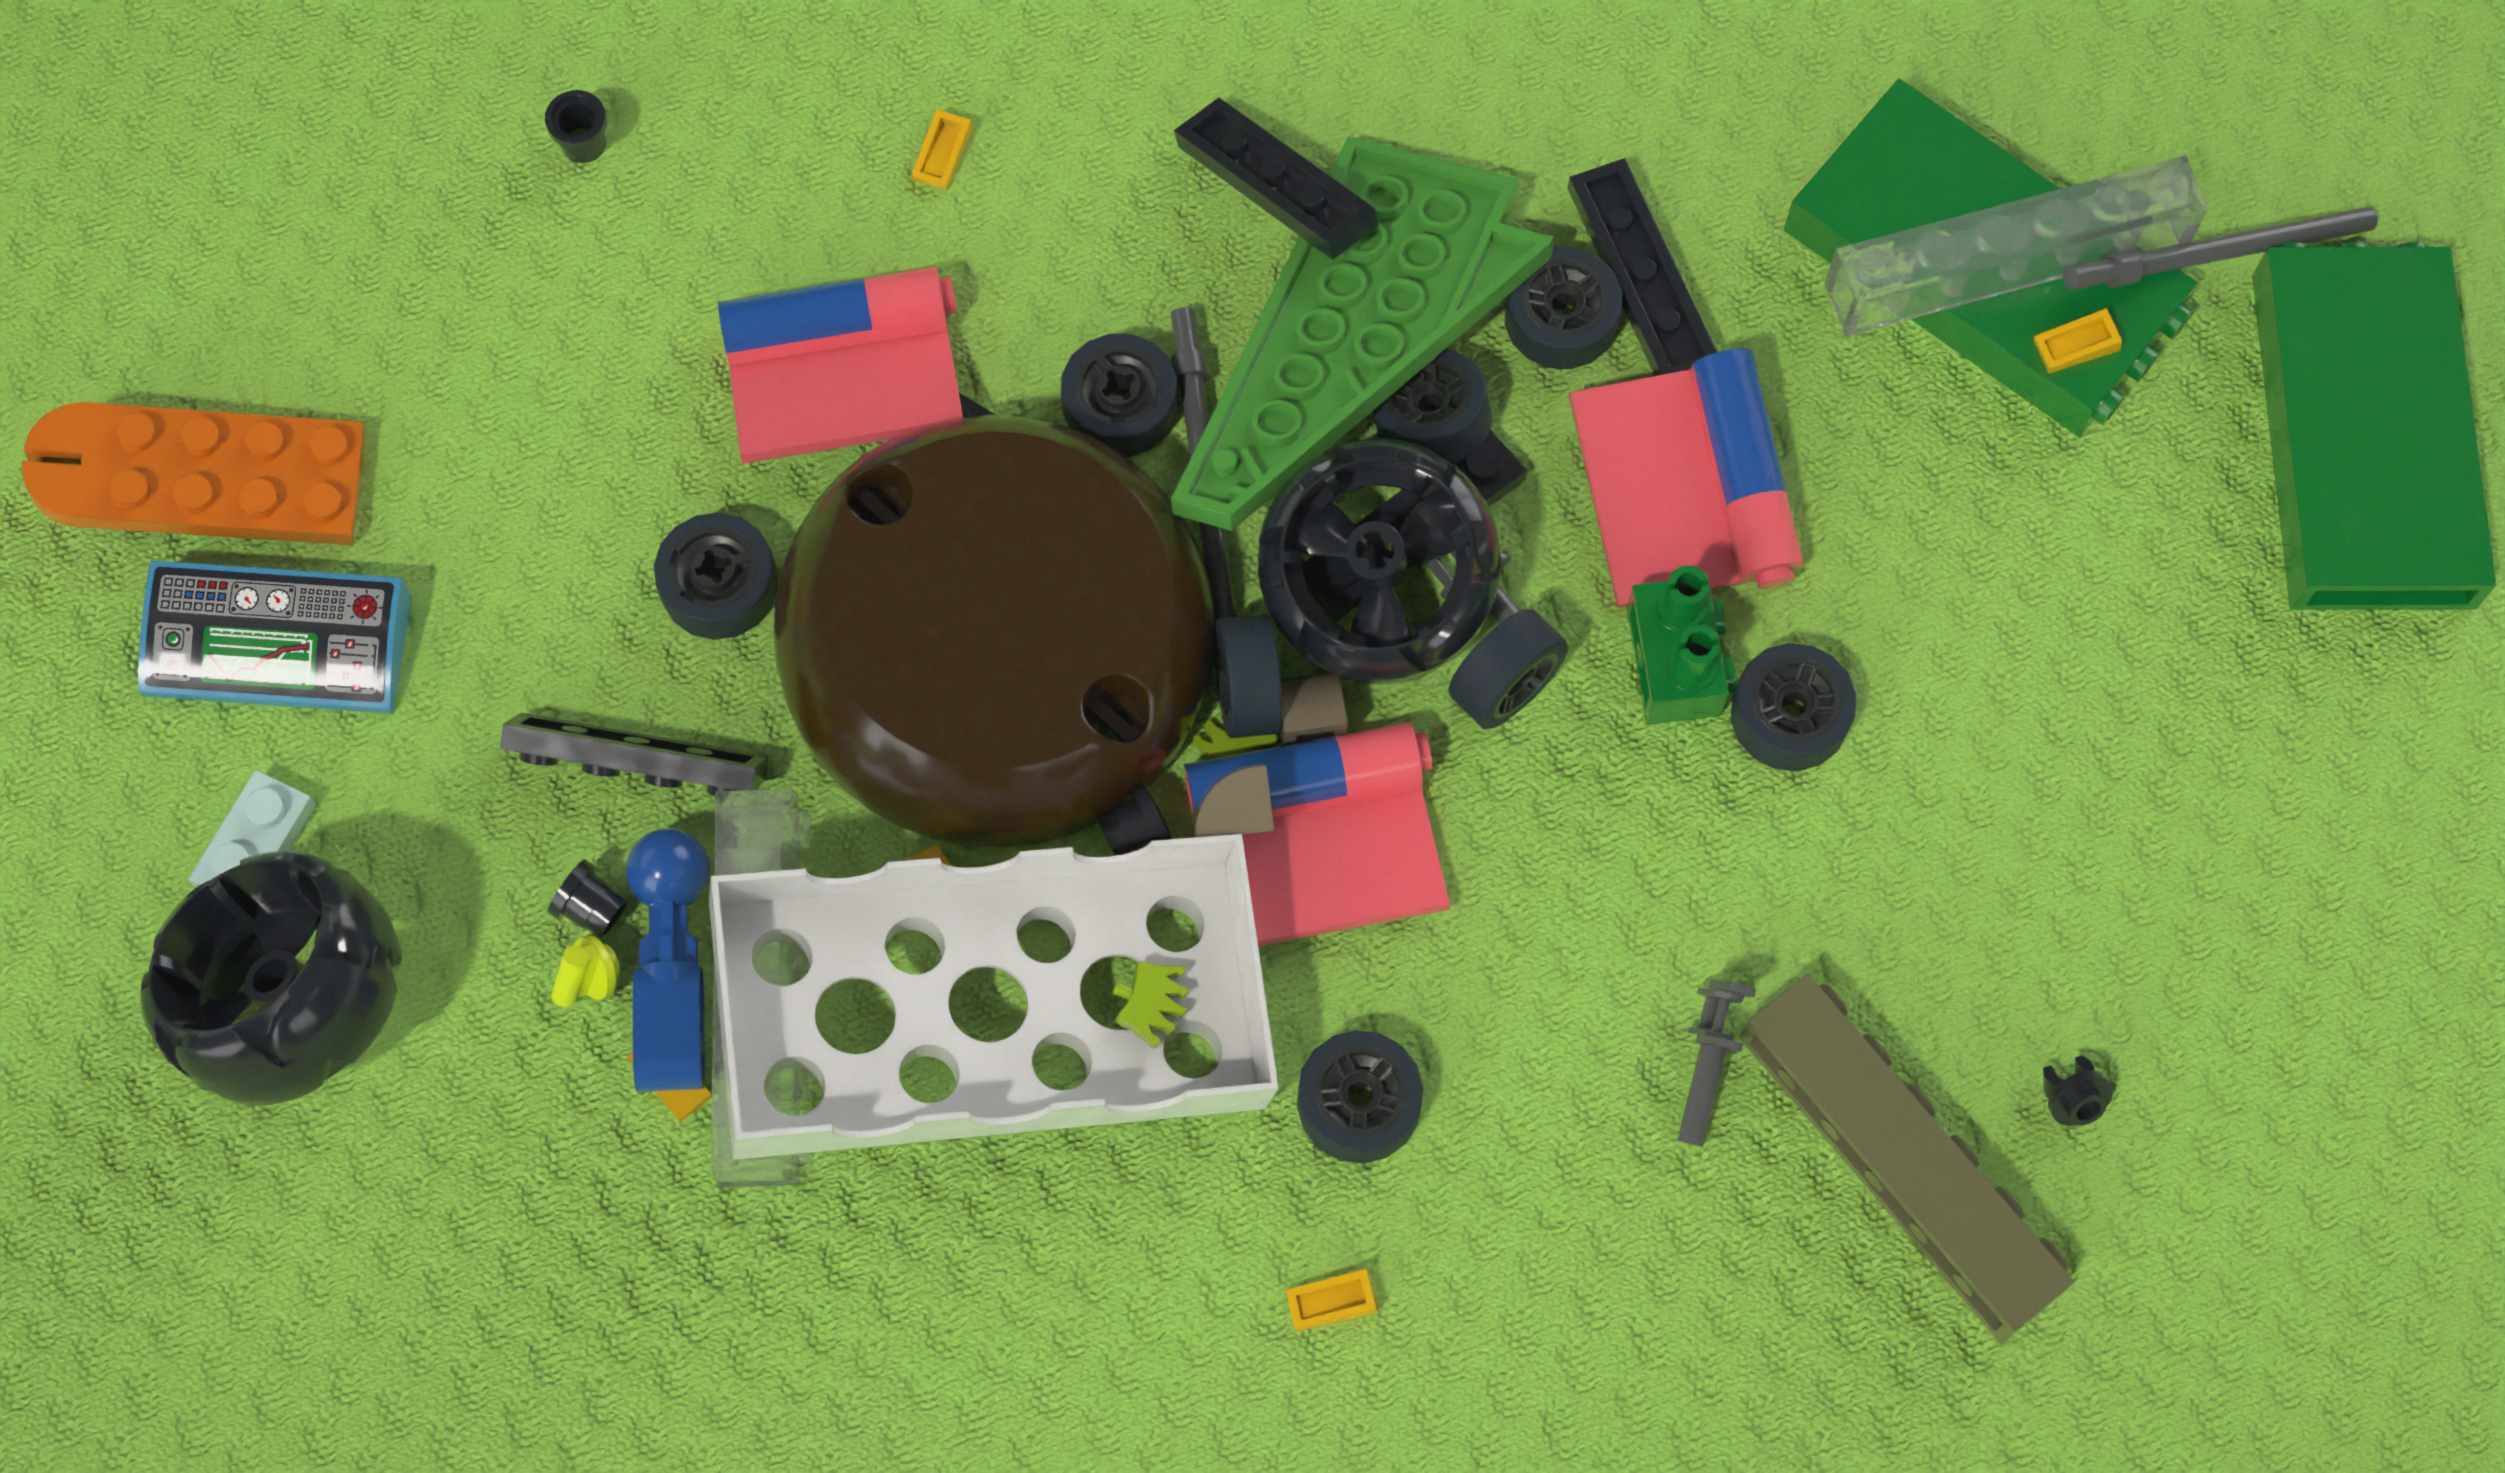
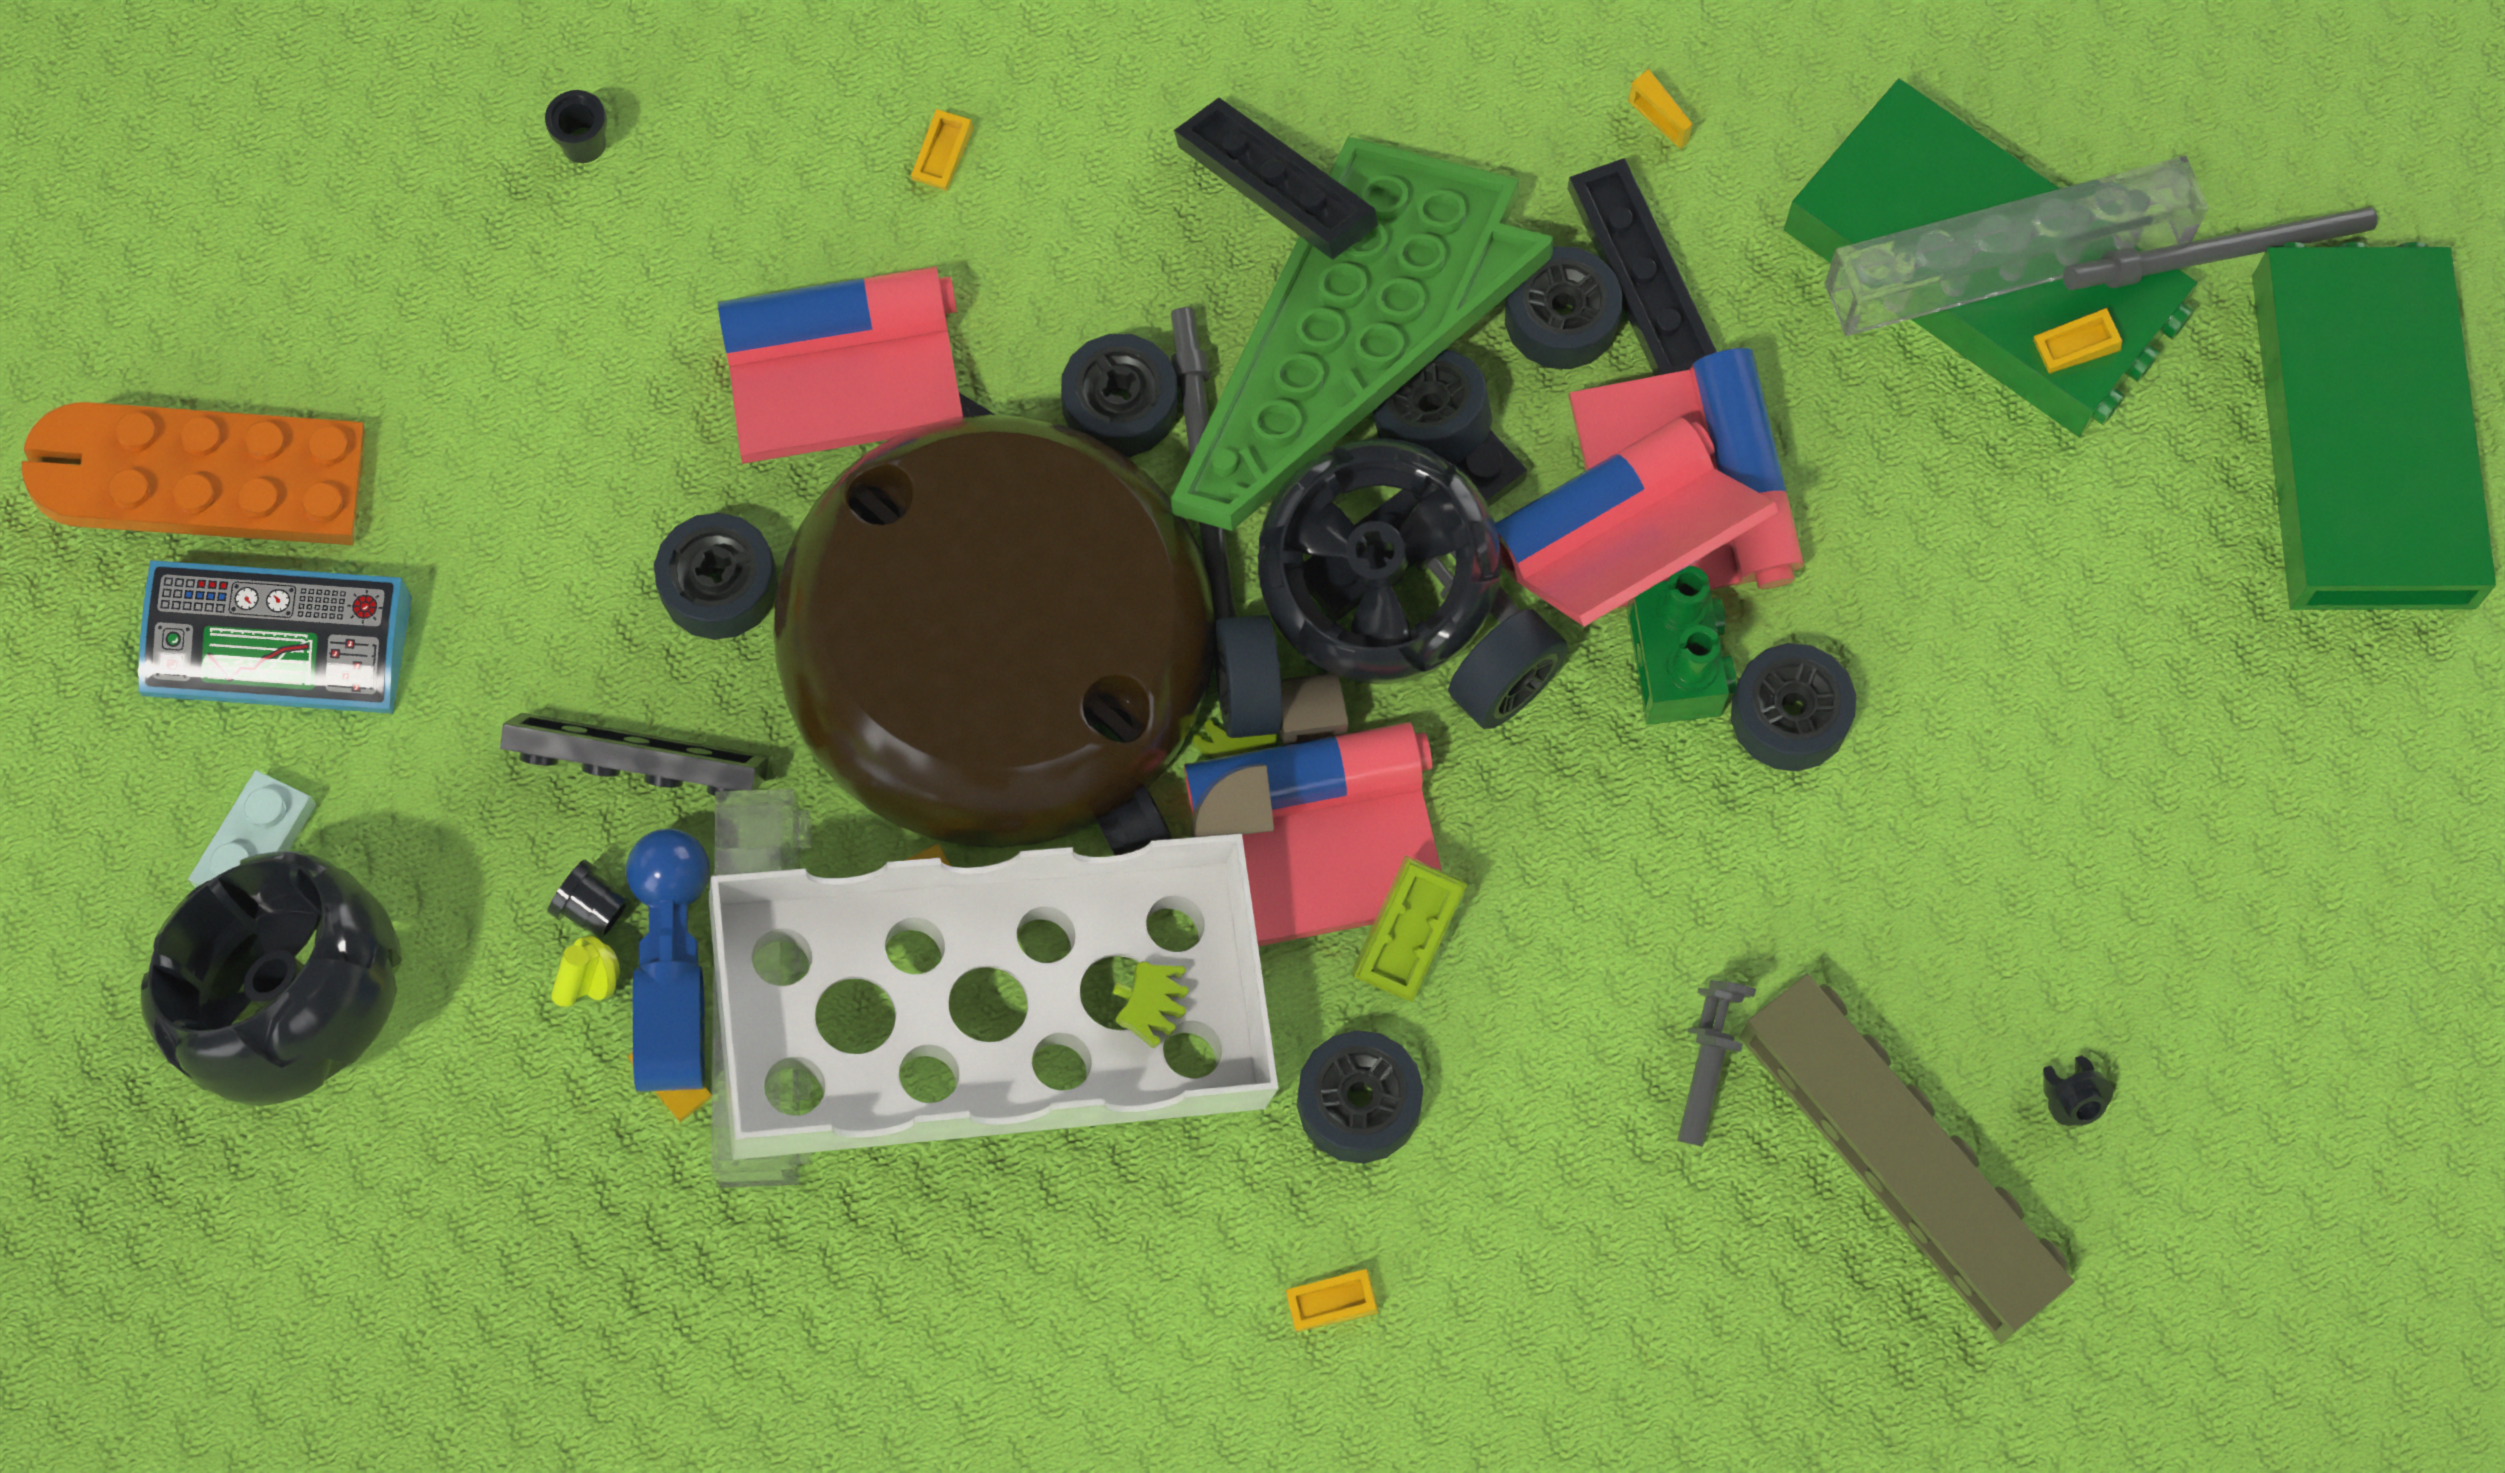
(1408, 928): none -> lime plate
(1628, 523): none -> coral door
(1659, 108): none -> yellow piece

